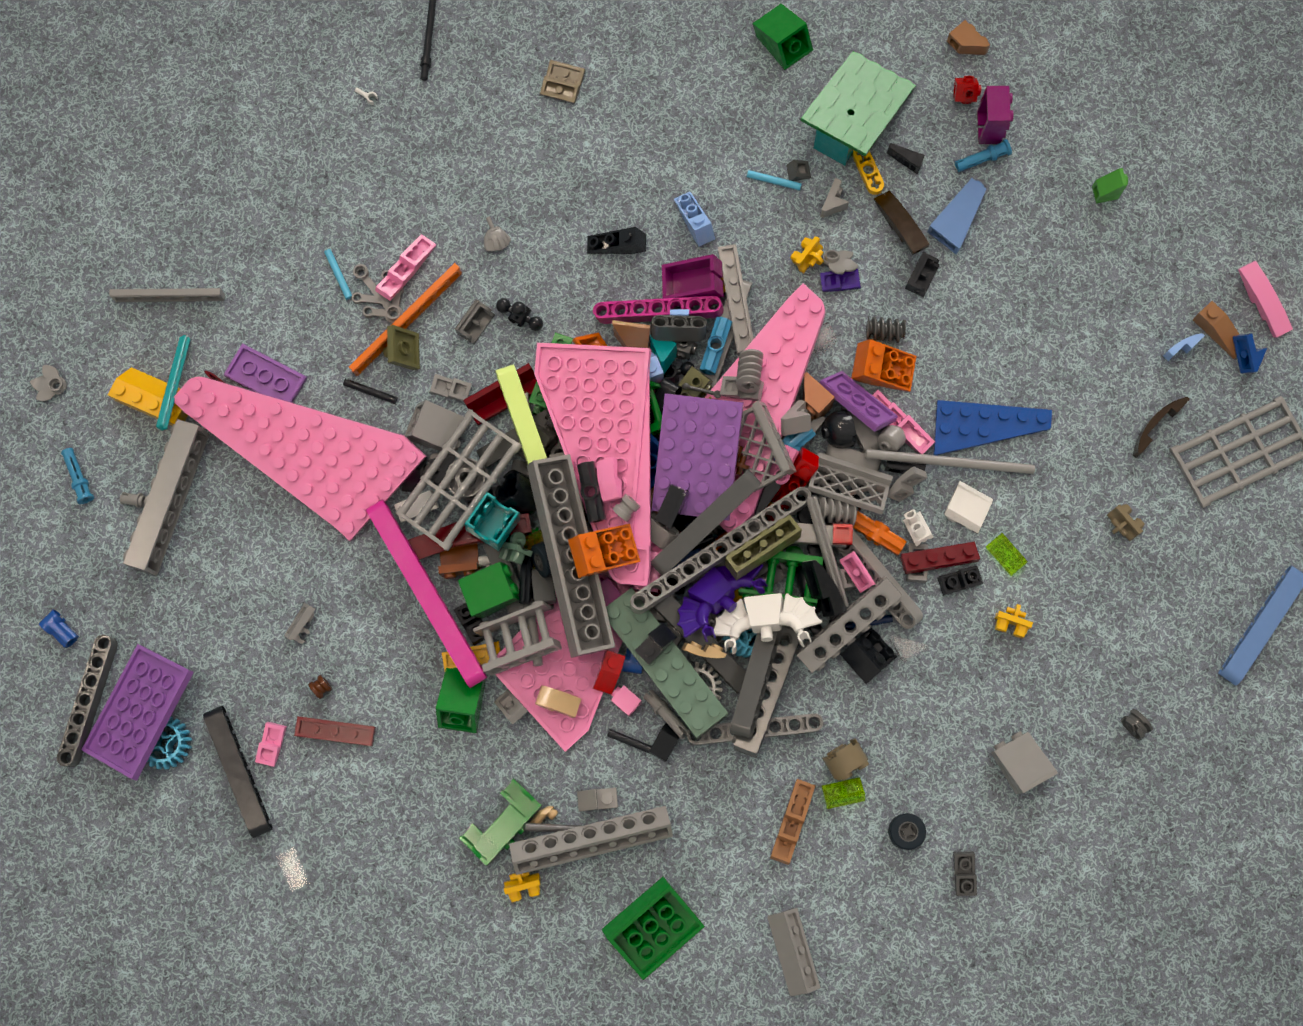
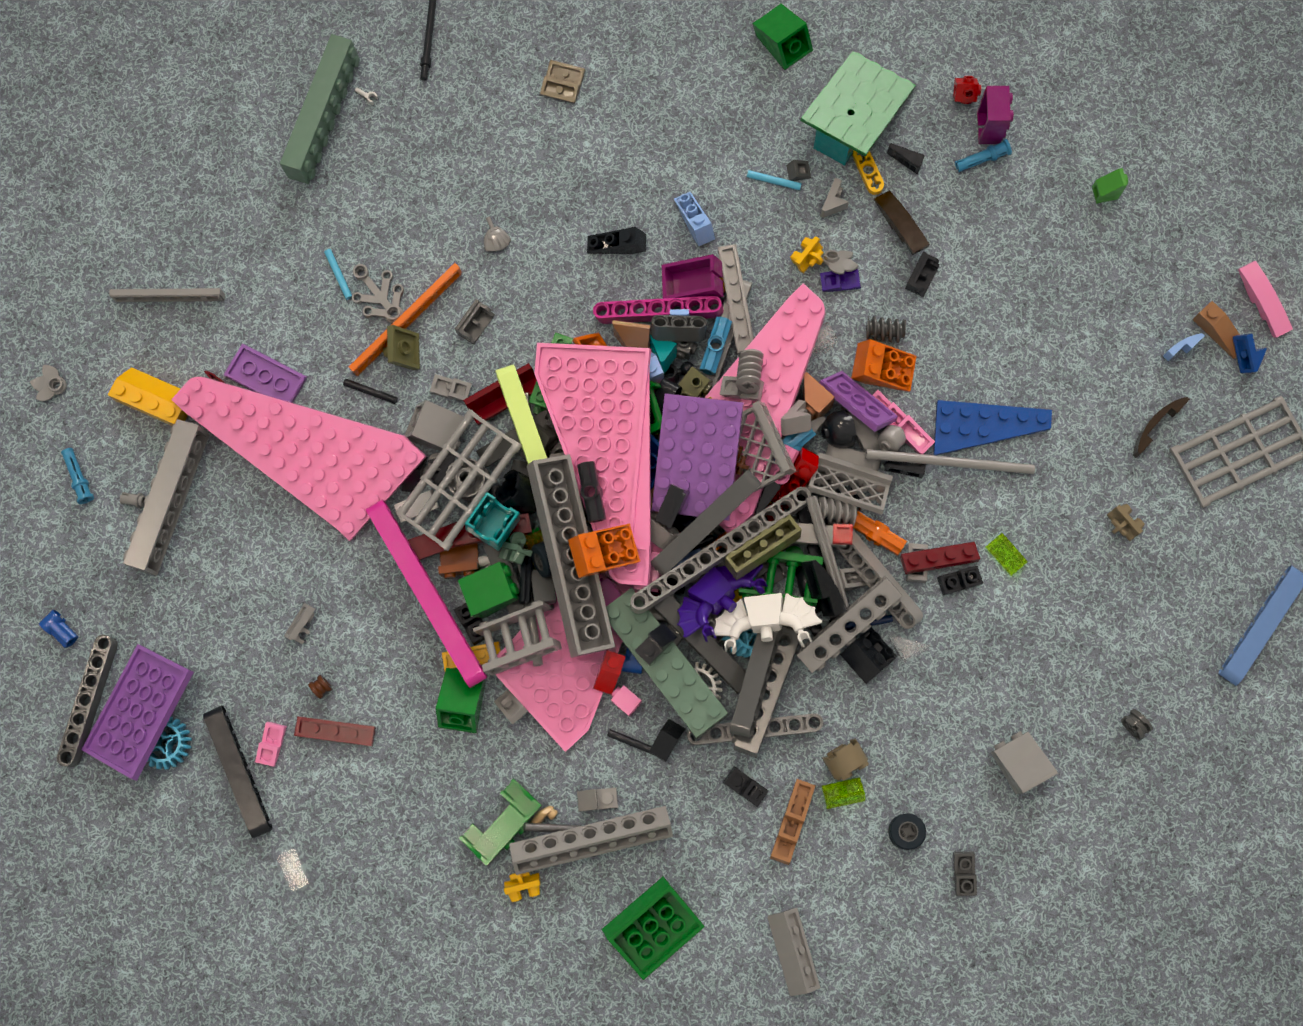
(173, 383): teal axle -> none
(320, 109): none -> sand green brick
(405, 267): bright pink slope -> none
(519, 314): black piece -> none
(558, 701): tan slope -> none
(609, 484): bright pink slope -> none
(626, 507): light grey wheel -> none
(661, 708): light grey pin -> none
(686, 386): dark grey hinge -> none
(712, 651): tan slope -> none
(745, 786): none -> black slope
(857, 572): bright pink slope -> none
(904, 484): light grey slope -> none
(917, 527): white hips -> none
(957, 217): medium blue slope -> none
(967, 40): medium nougat slope -> none
(968, 507): white slope -> none
(1004, 619): yellow hips -> none

